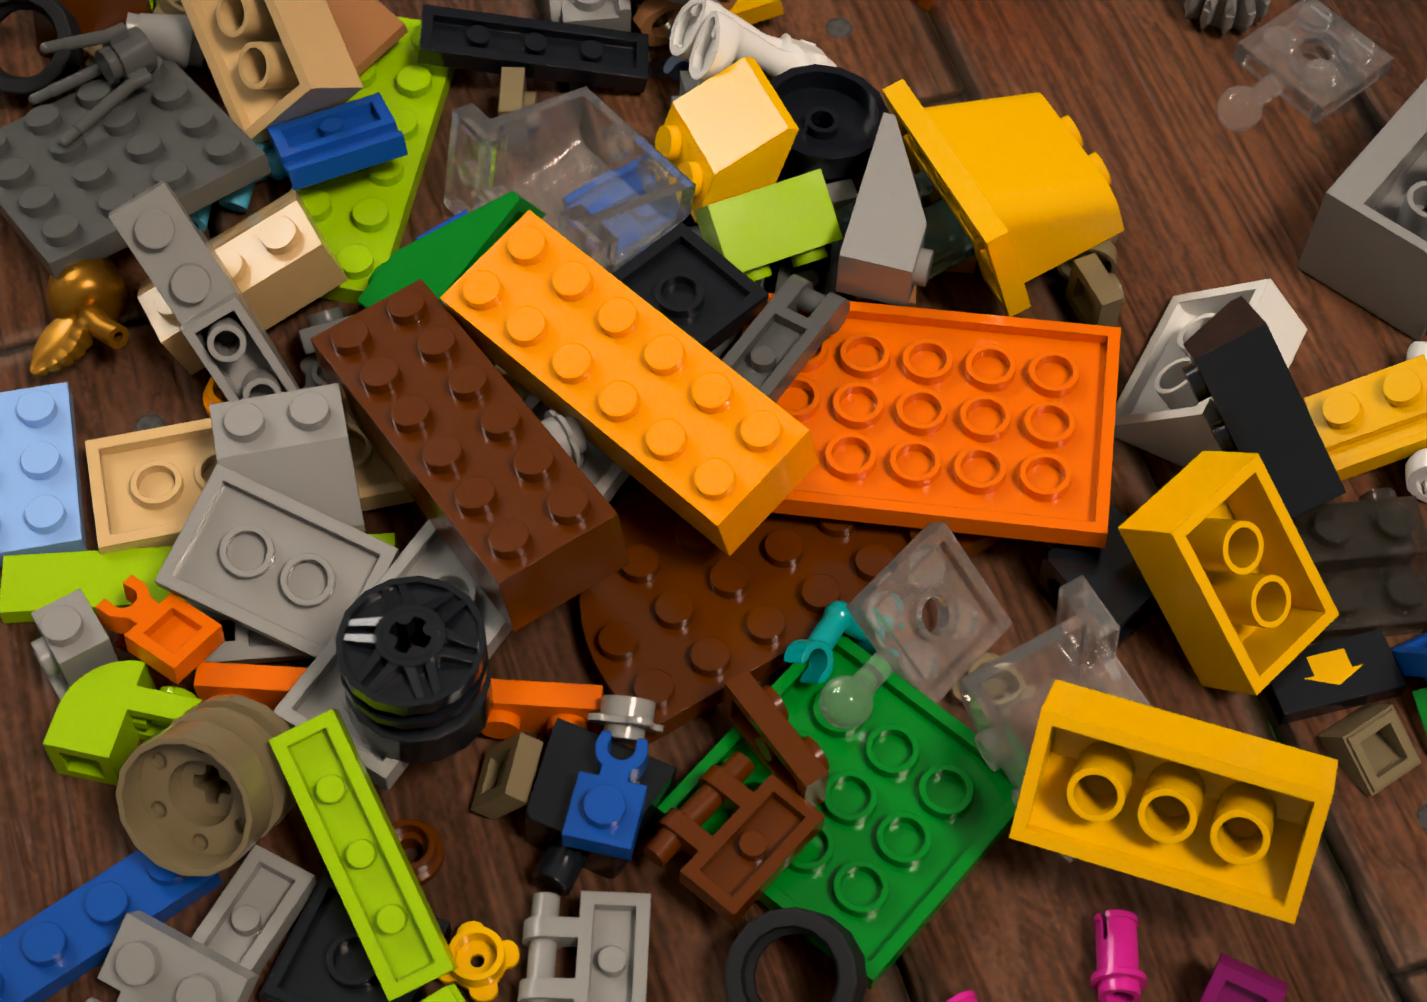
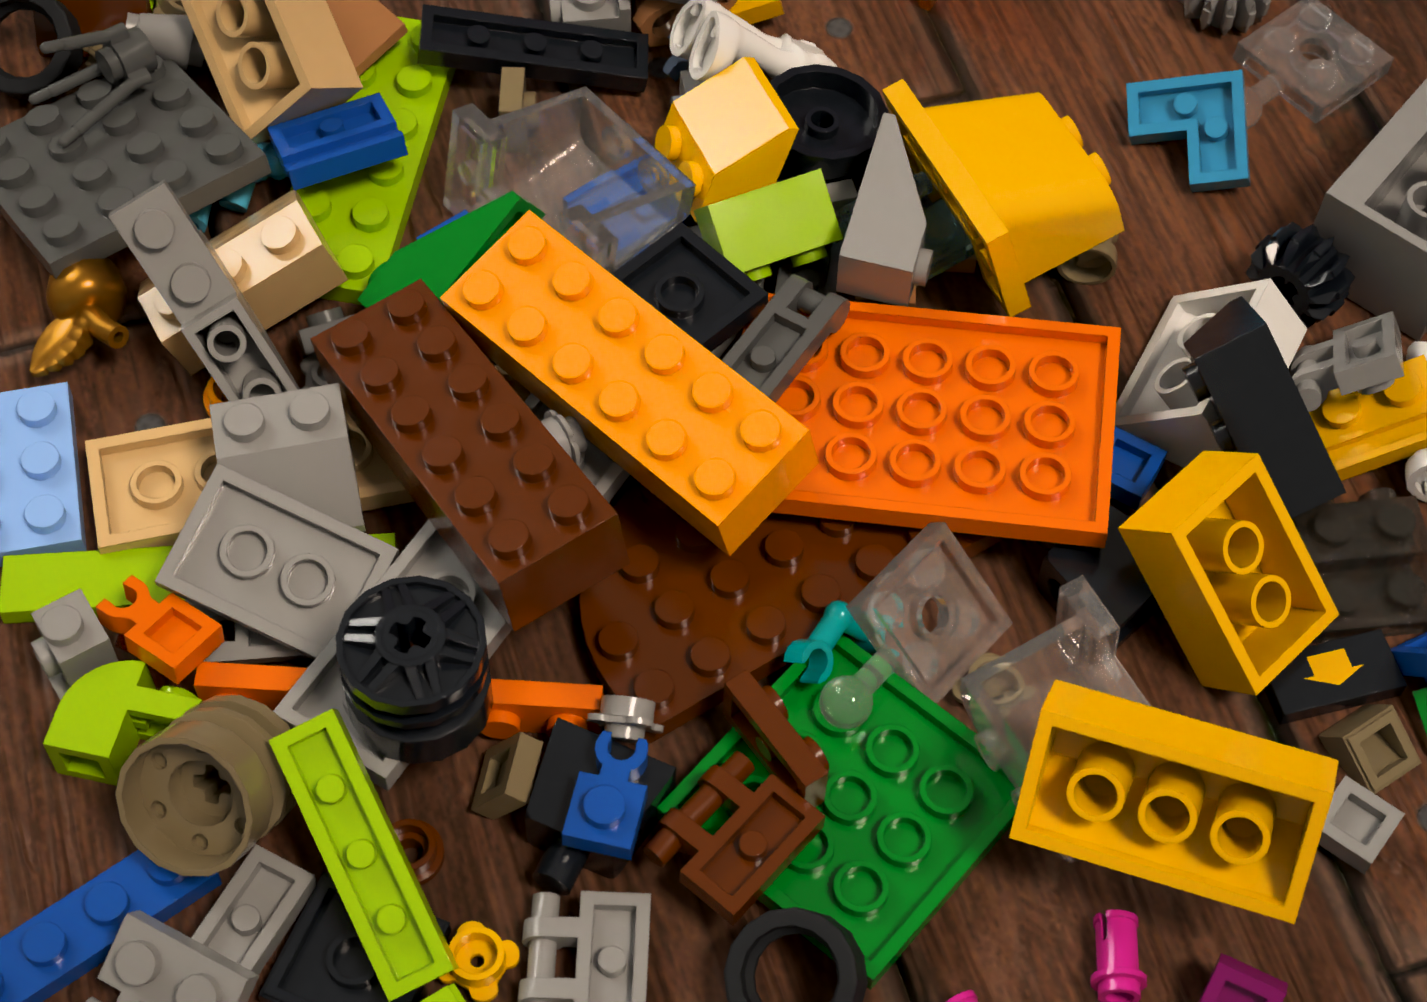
(1094, 292): dark tan plate -> none
(1133, 467): none -> blue plate
(1207, 113): none -> dark azure plate
(1304, 270): none -> black gear
(1358, 359): none -> light grey plate
(1358, 824): none -> light grey plate

